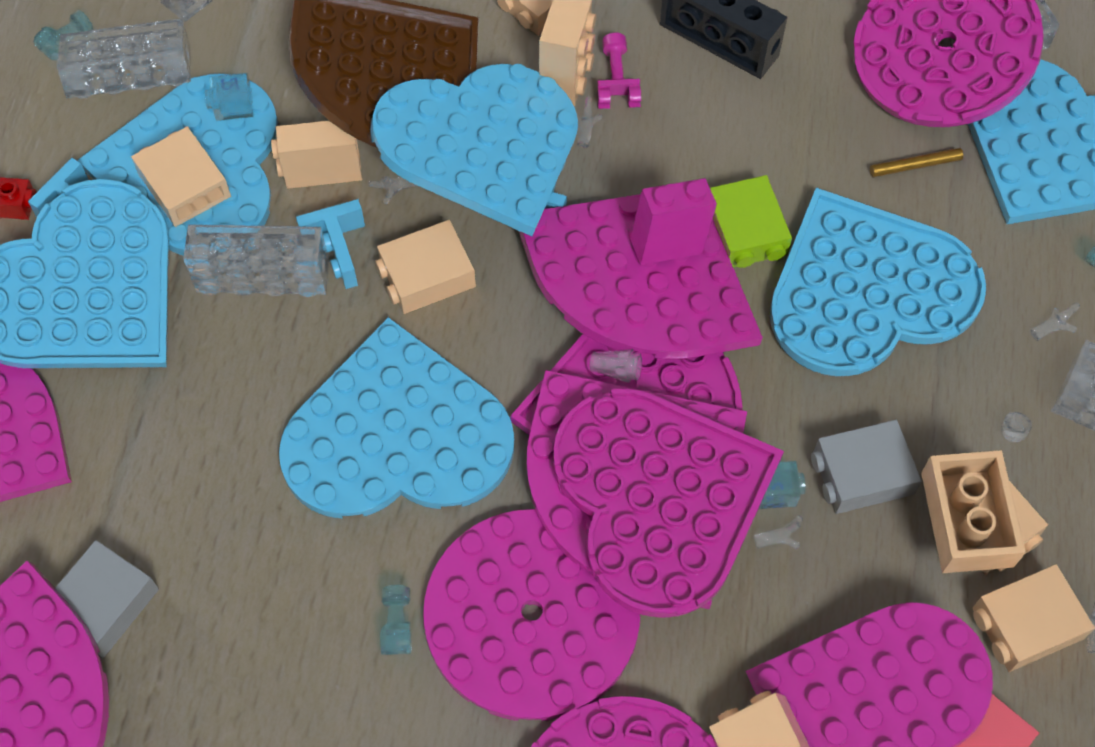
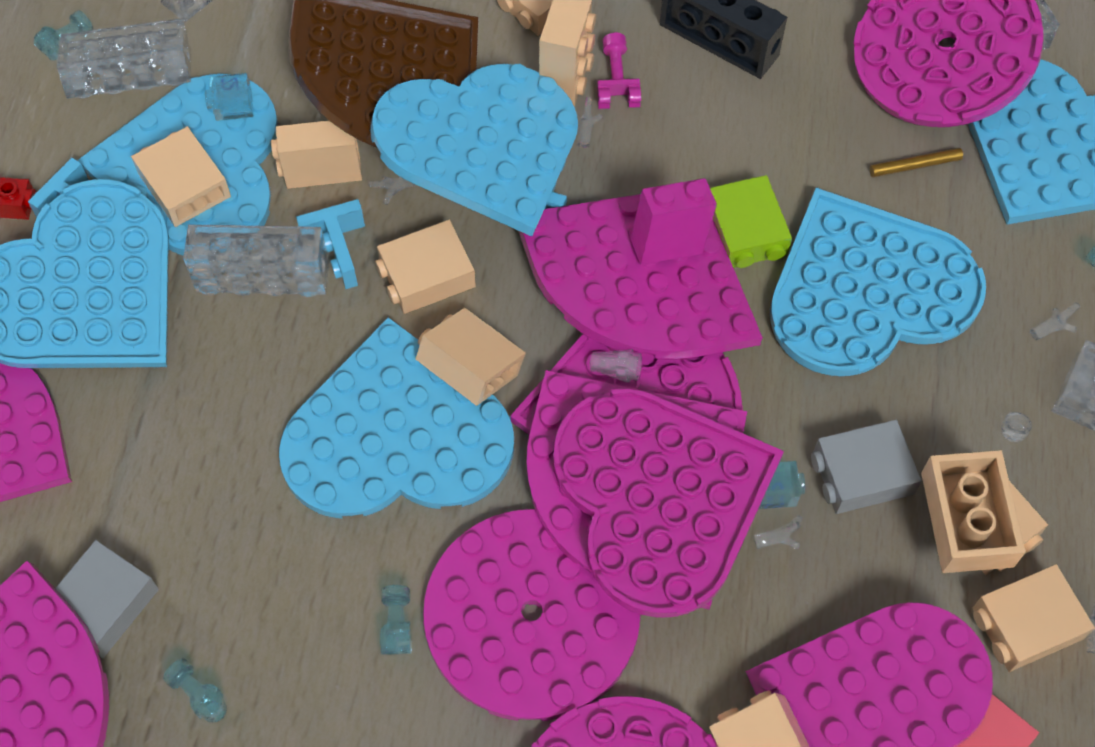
(204, 699): none -> clear light blue leg
(469, 355): none -> light nougat brick

